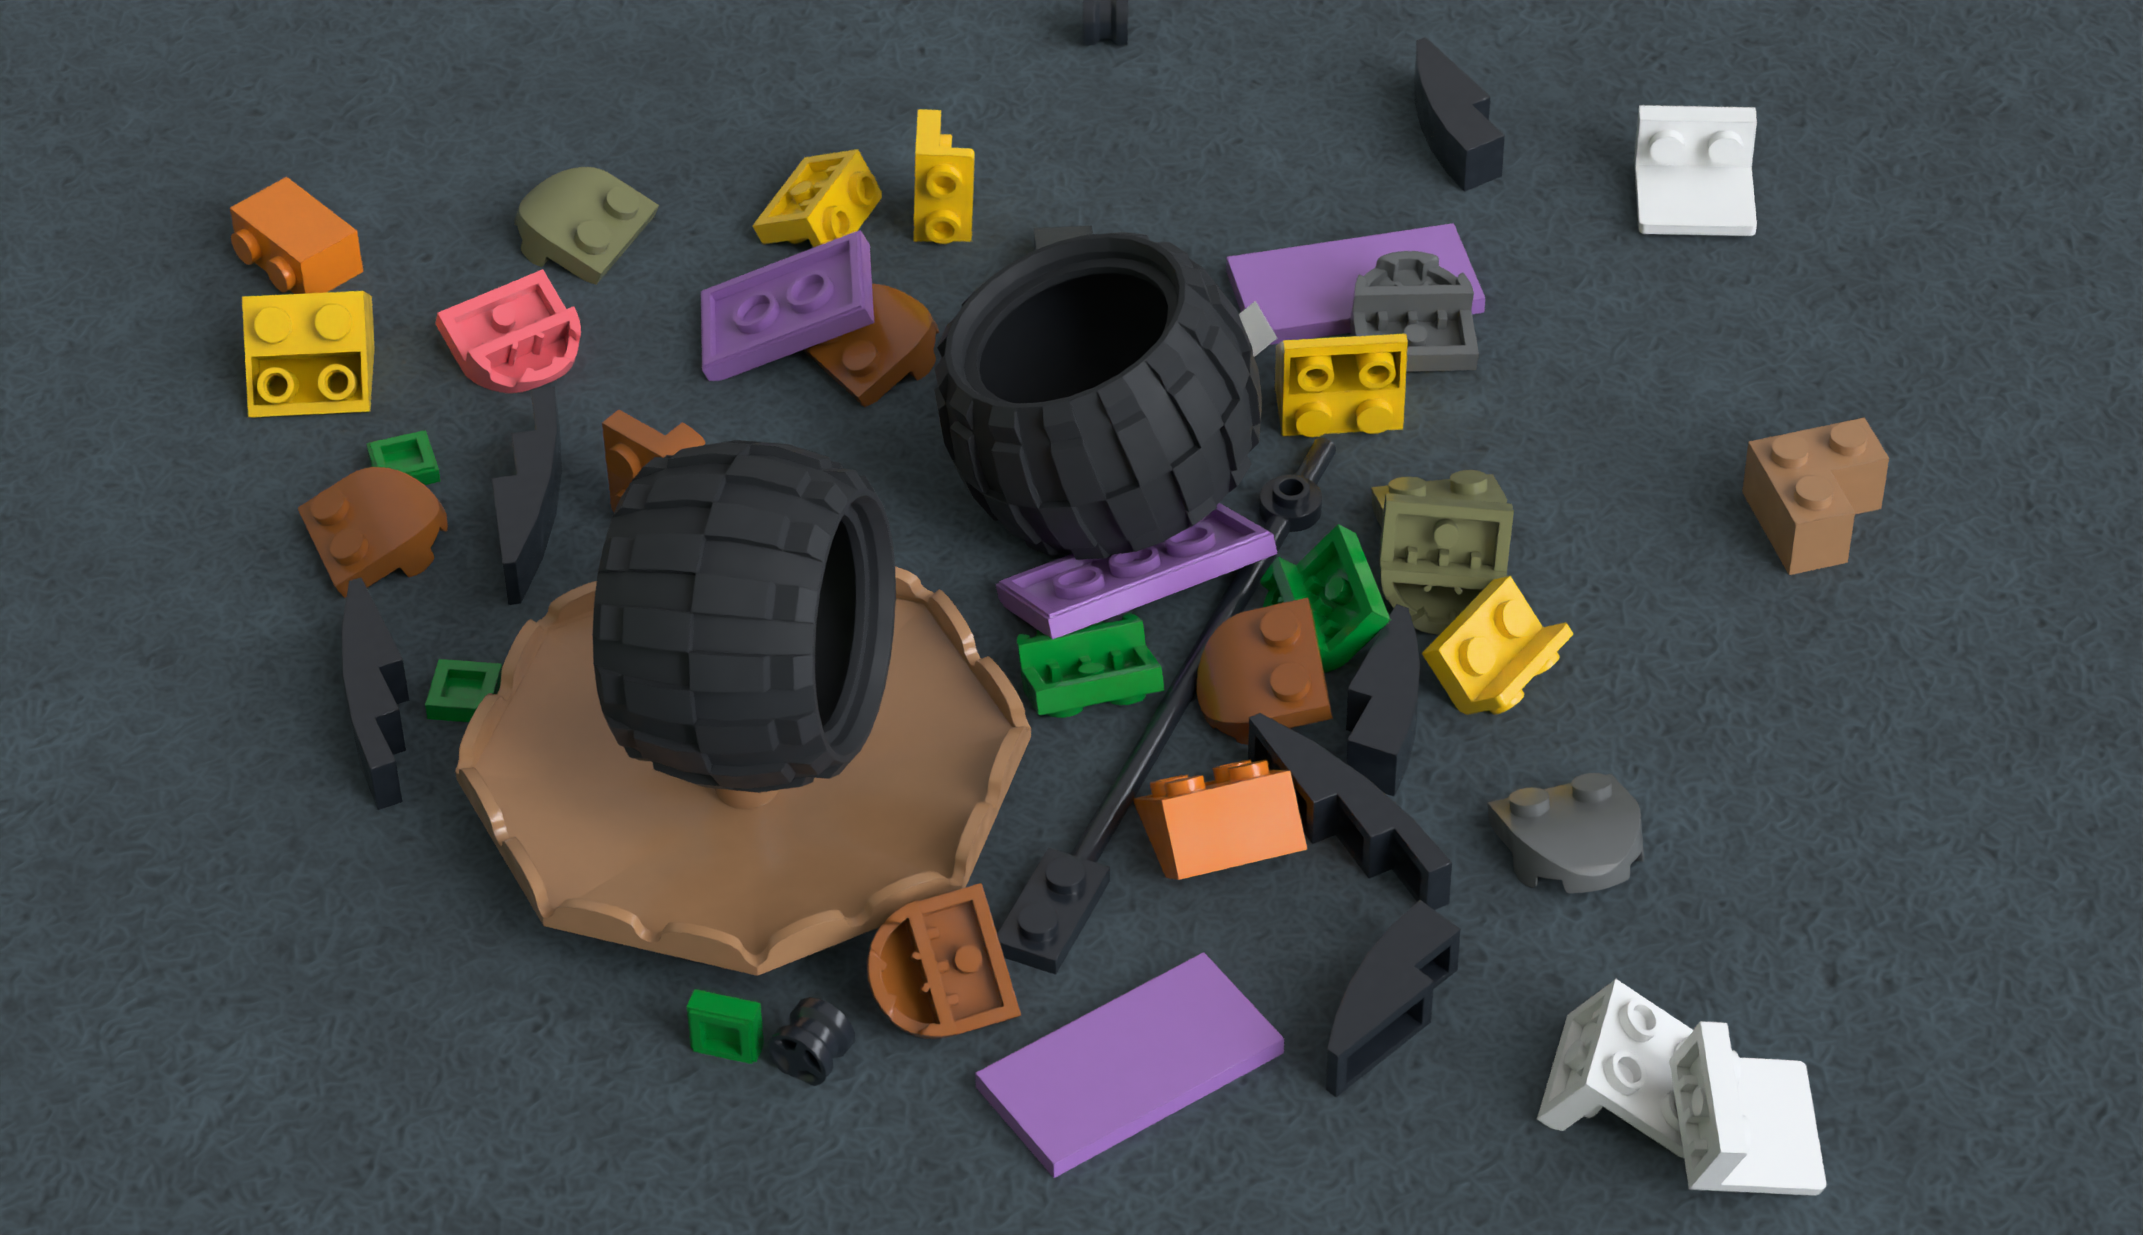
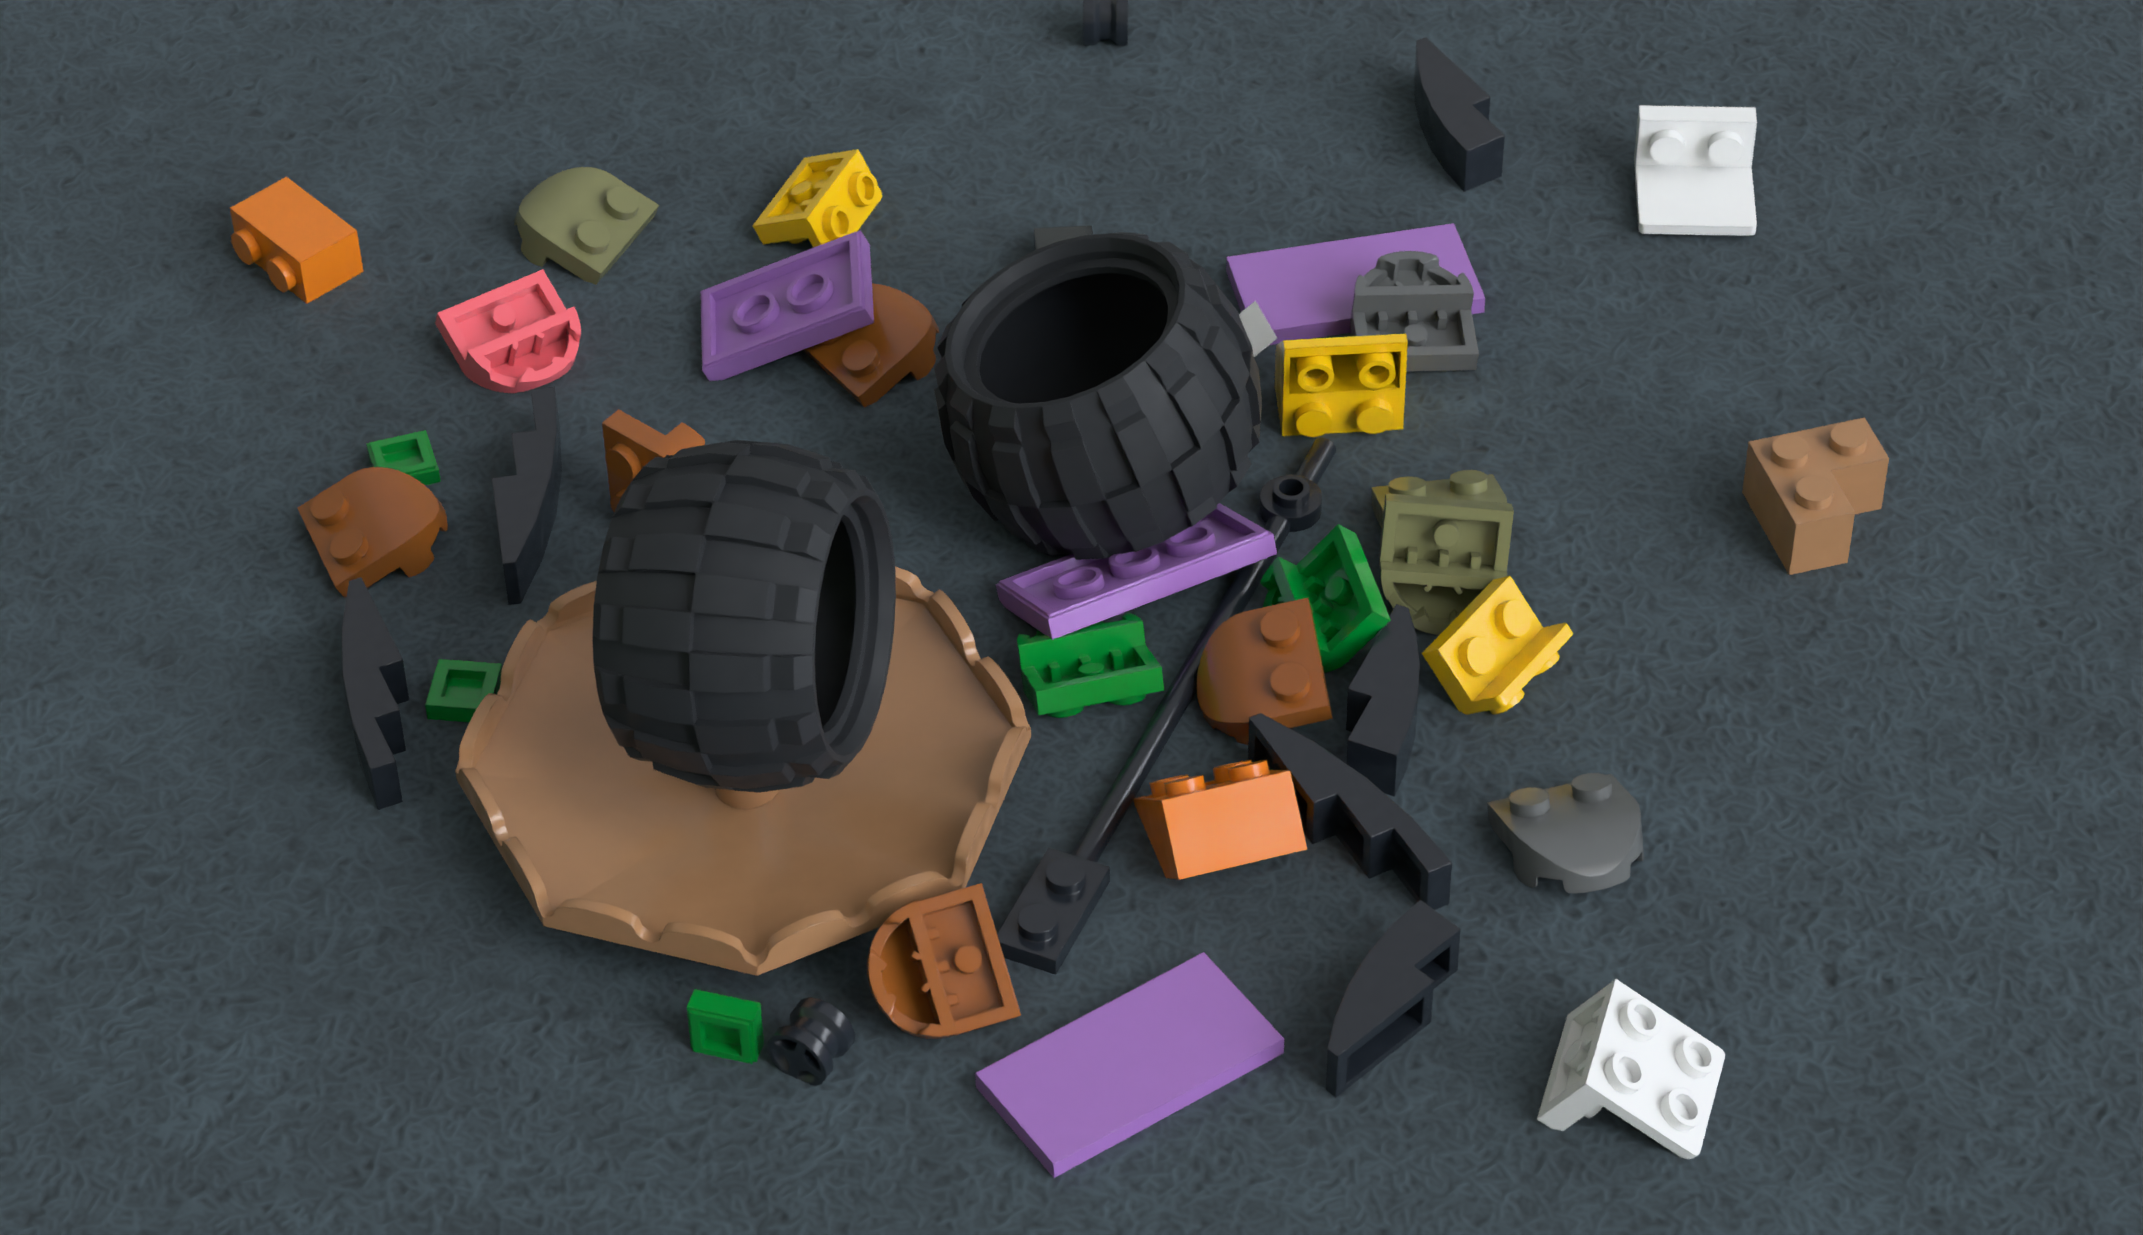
(308, 353): yellow slope -> none
(941, 184): yellow bracket -> none
(1744, 1118): white bracket -> none

